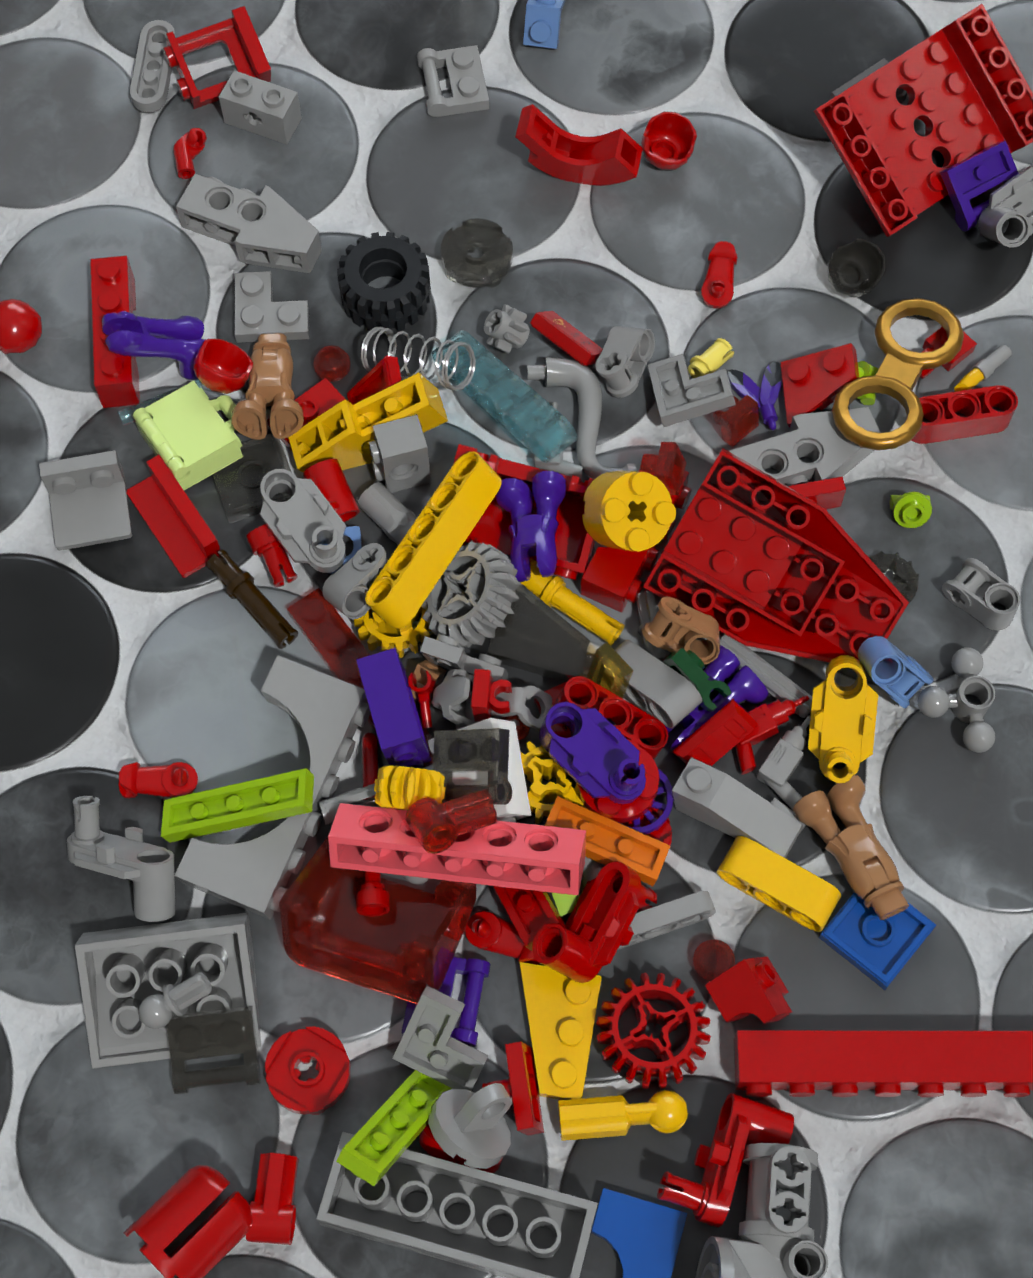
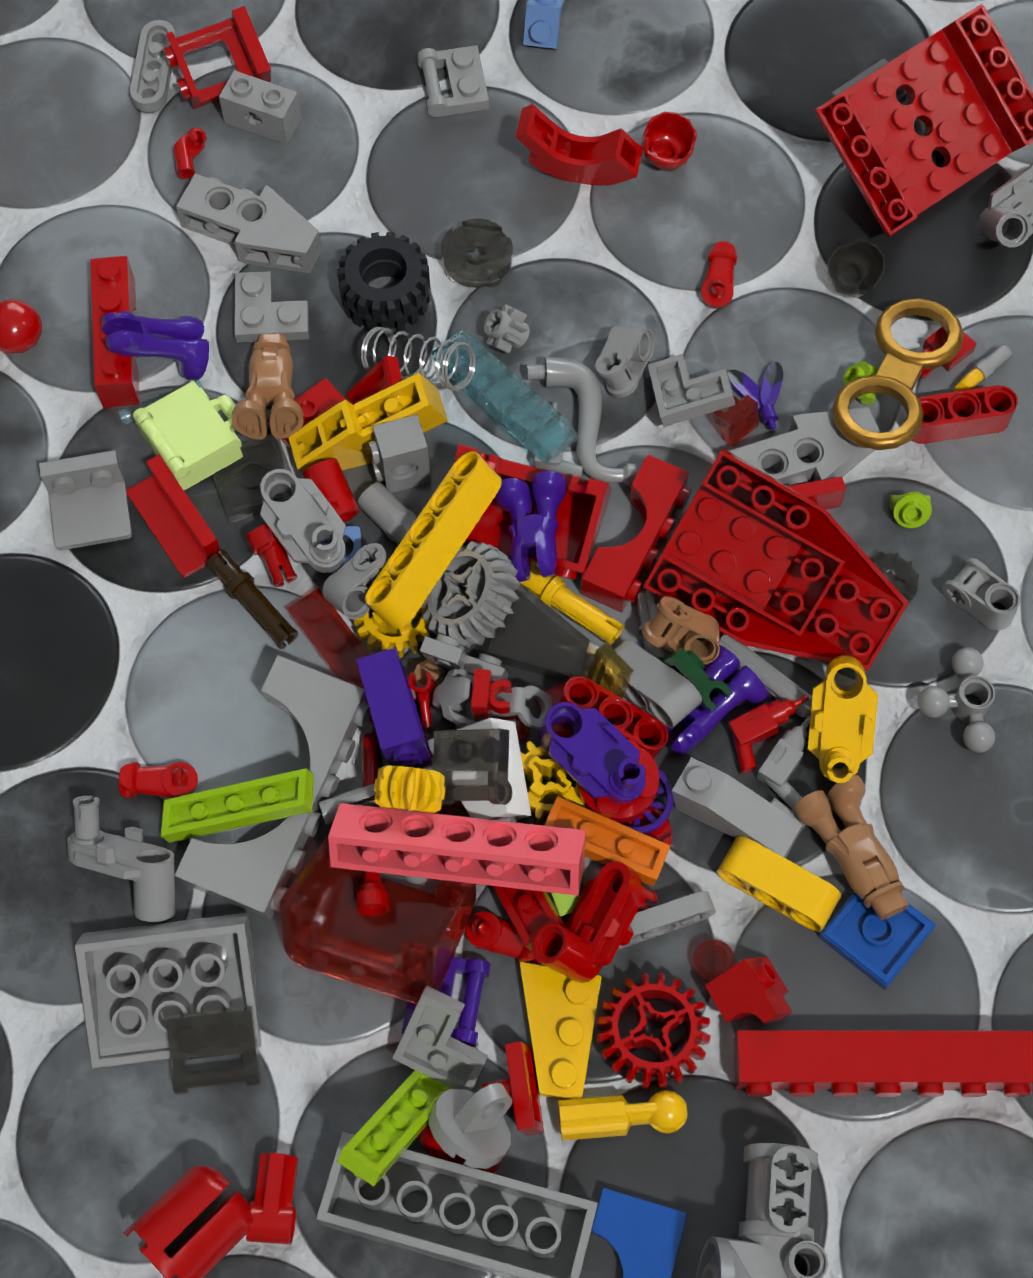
(158, 1009): light grey axle -> none
(222, 366): red hair -> none
(313, 1094): red plate -> none
(332, 363): clear red plate -> none
(440, 824): clear red piece -> none
(566, 337): red tile -> none
(628, 510): yellow brick -> none
(666, 466): clear red tile -> none
(711, 359): light yellow pin -> none
(717, 735): red tile -> none
(738, 1124): red piece -> none
(817, 379): red wing -> none
(897, 674): medium blue piece -> none
(974, 177): dark purple plate -> none

